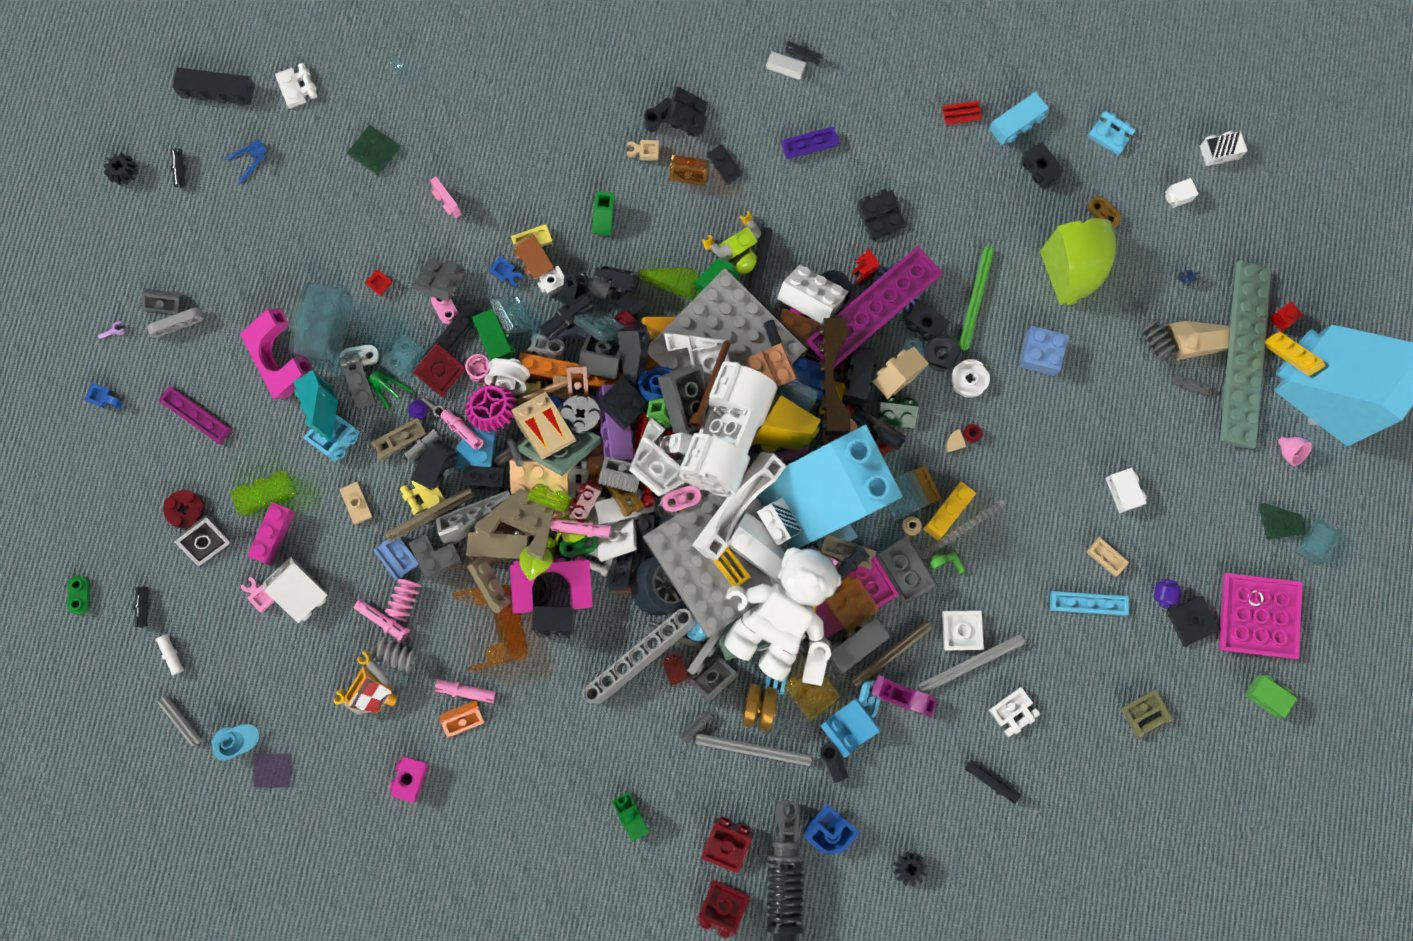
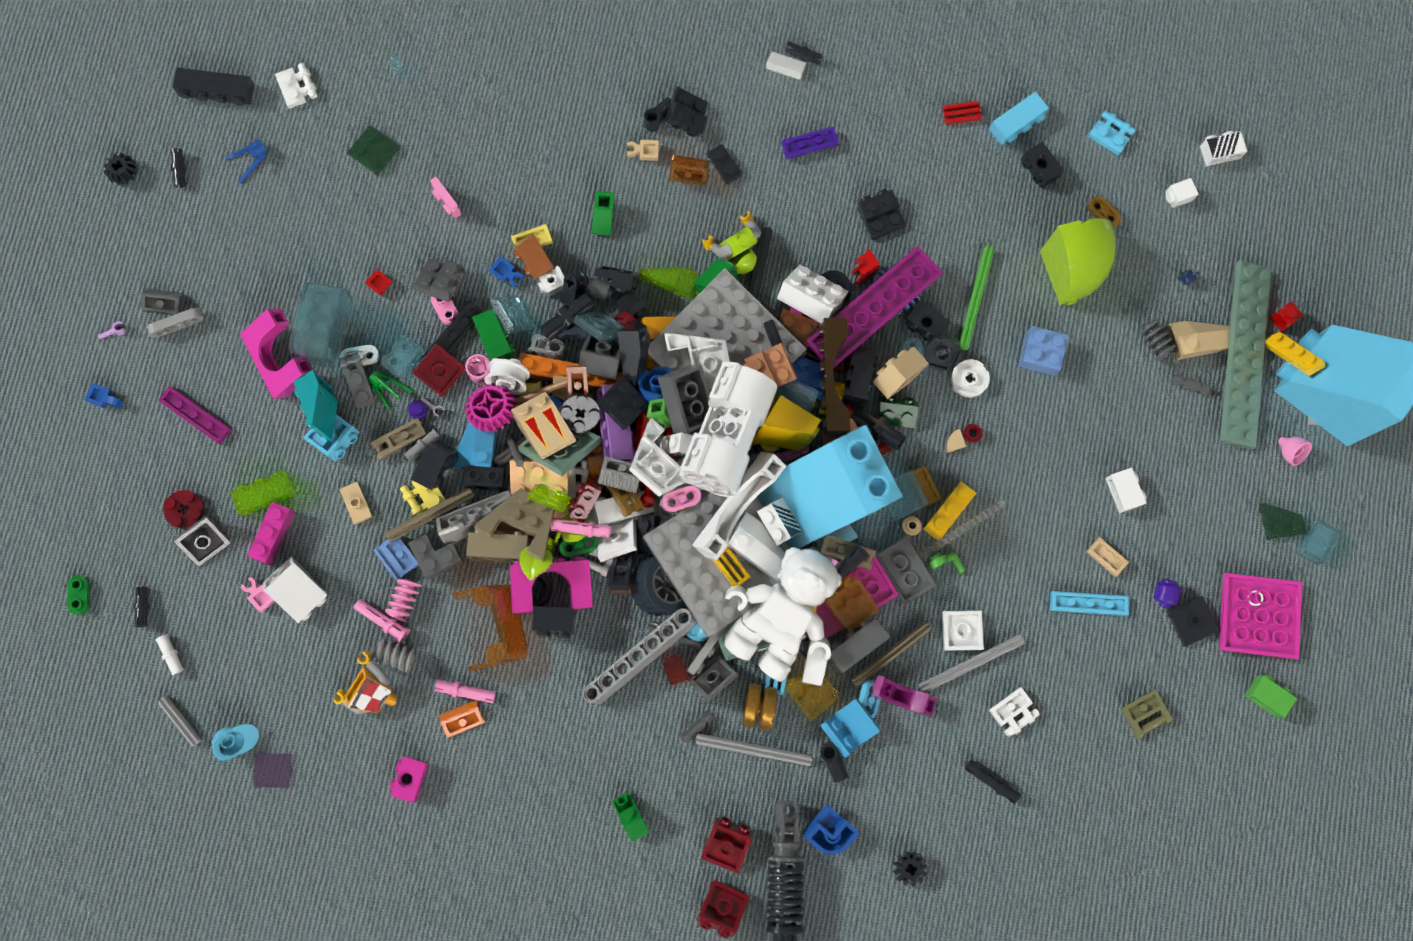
(457, 425): bright pink pin -> none
(489, 584): dark tan plate -> none
(698, 420): reddish brown piece -> none

